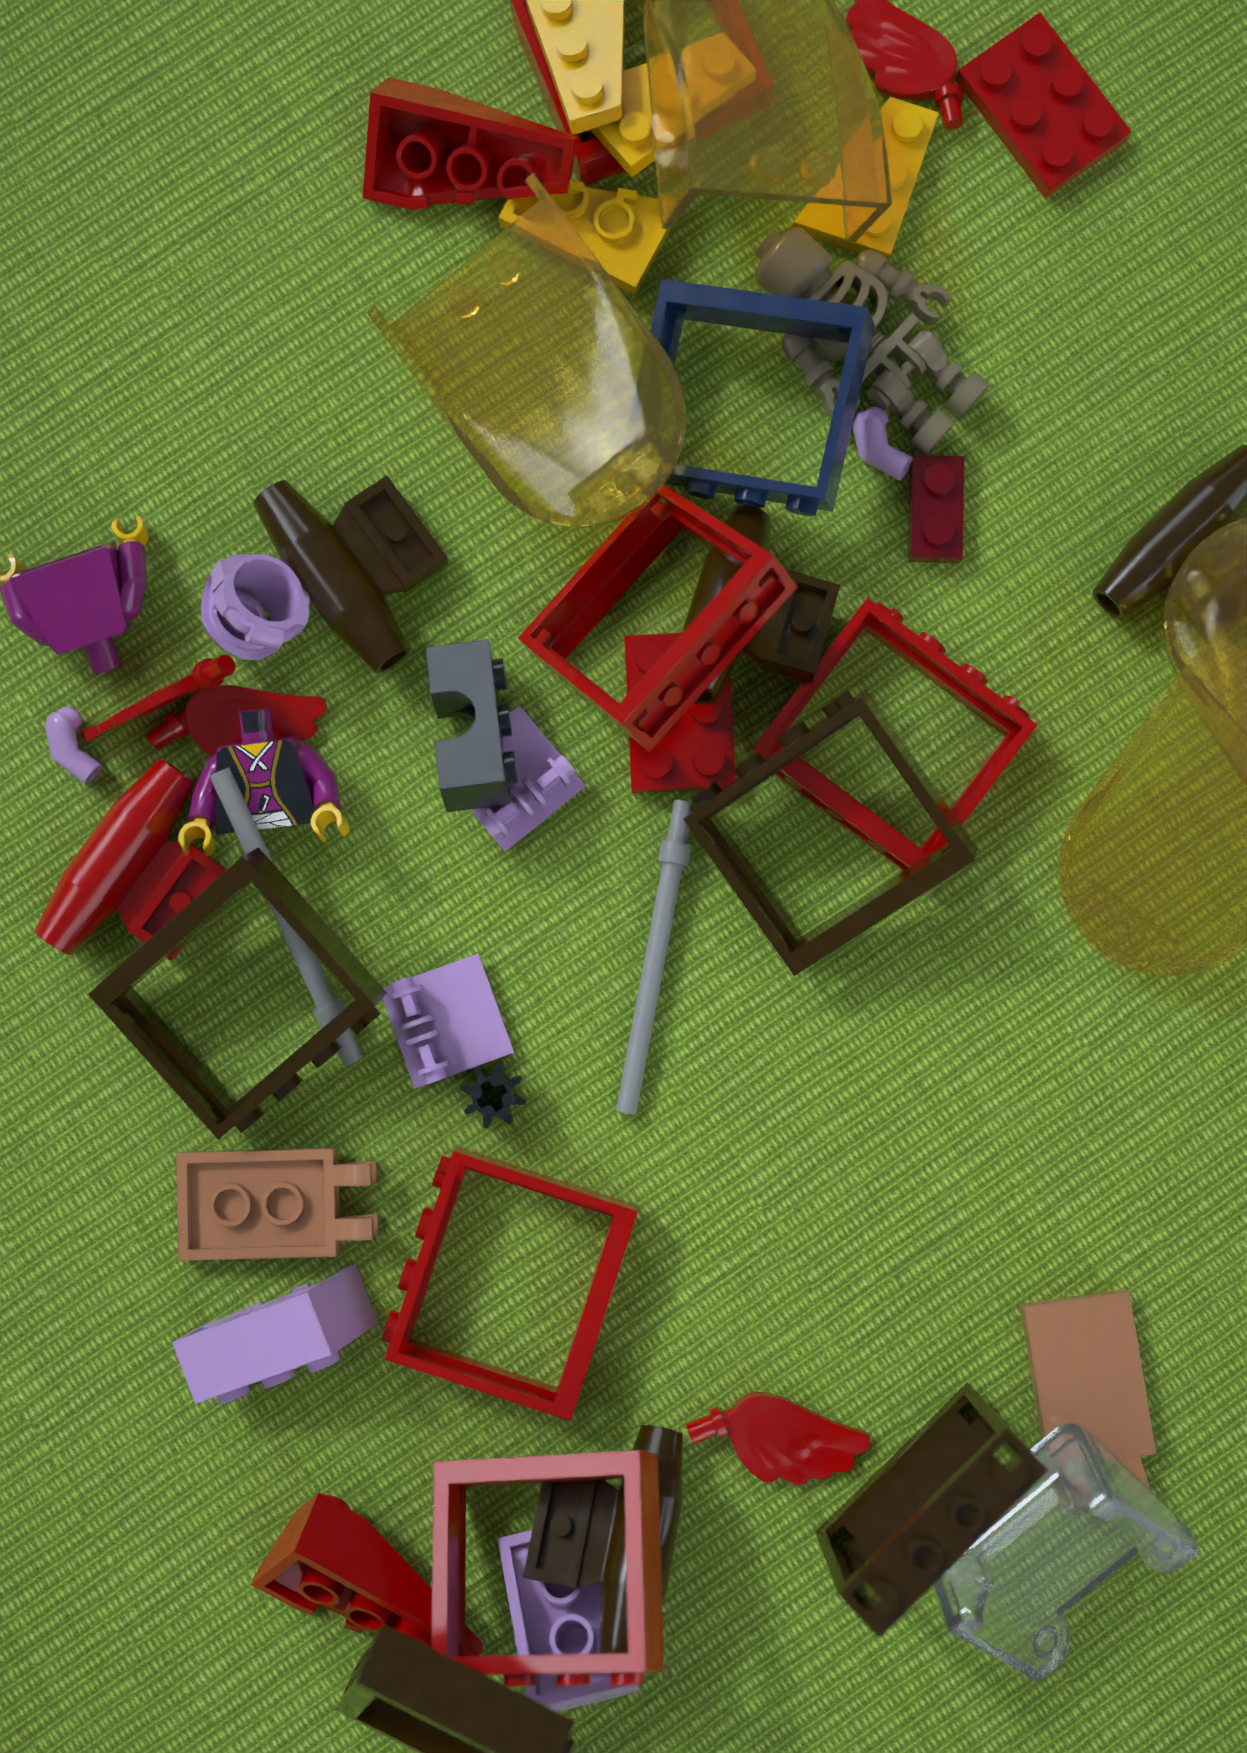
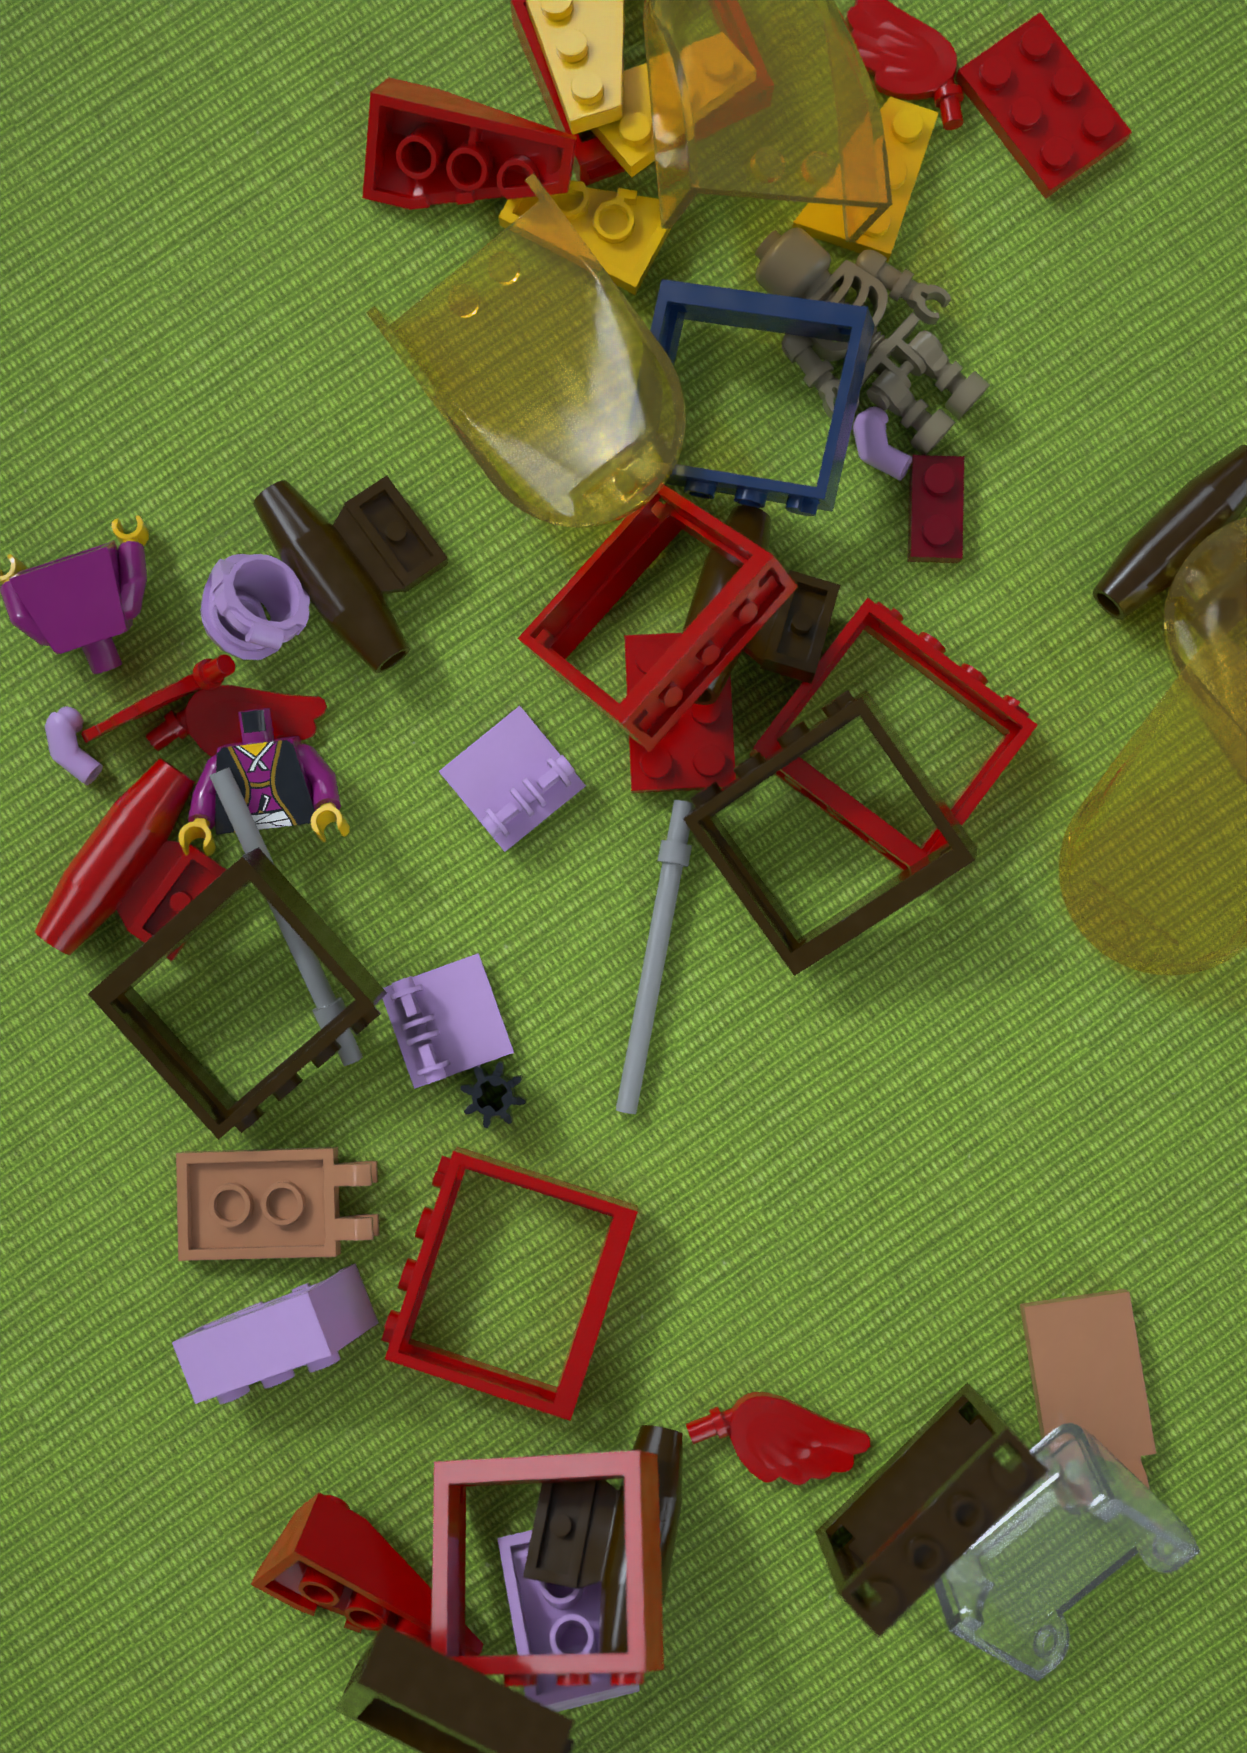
(474, 765): arch -> none

